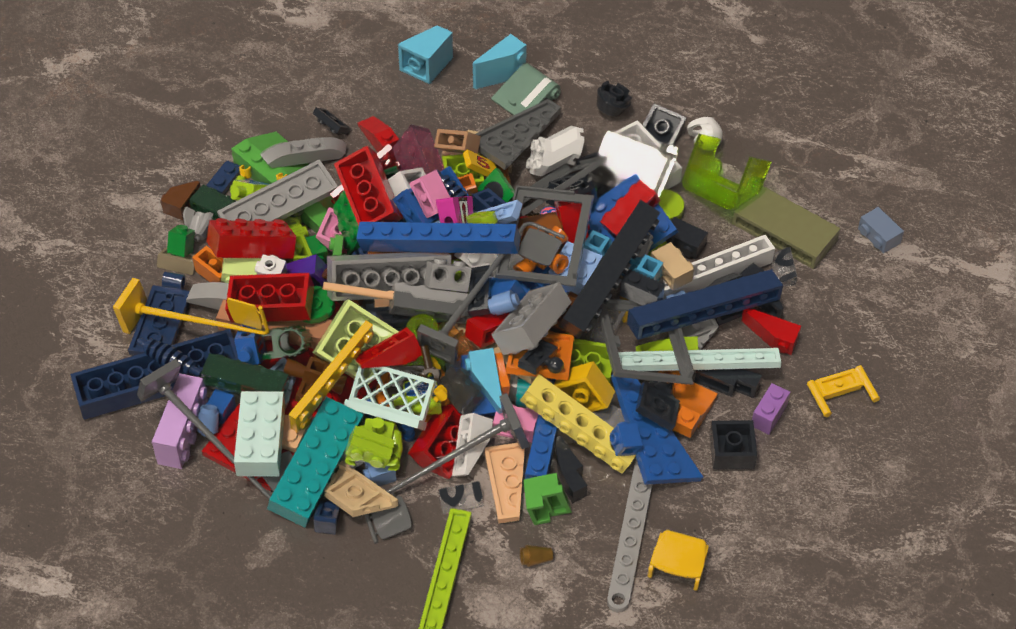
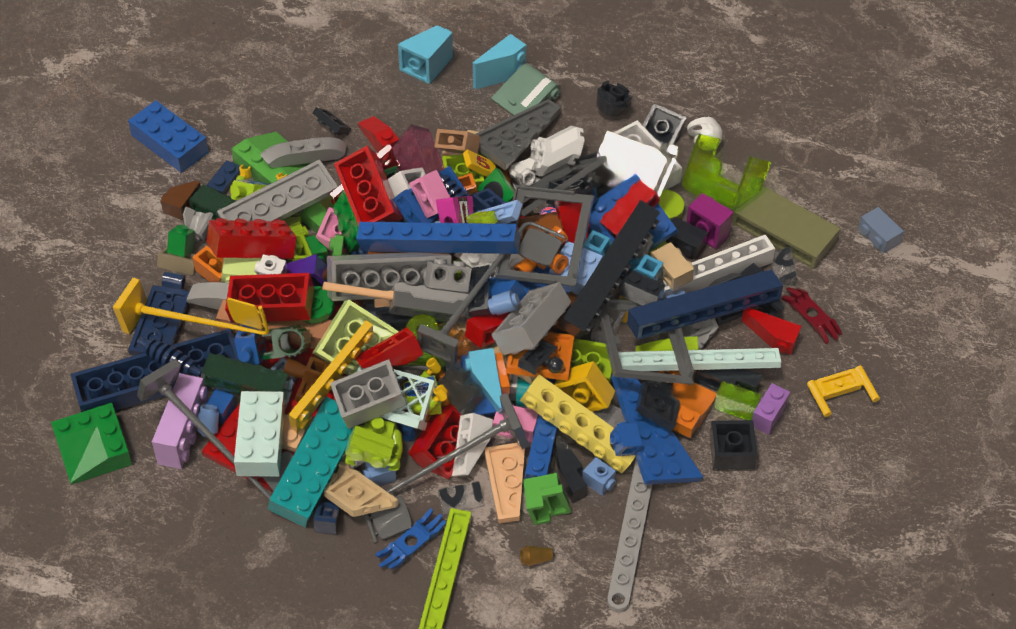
(91, 443): none -> green slope
(168, 136): none -> blue brick
(368, 394): none -> light grey brick
(420, 532): none -> blue piece
(429, 368): dark brown bar -> none
(522, 172): none -> white brick
(599, 476): none -> medium blue brick
(679, 556): yellow piece -> none
(711, 217): none -> magenta brick
(736, 401): none -> clear neon green brick
(819, 322): none -> dark red piece

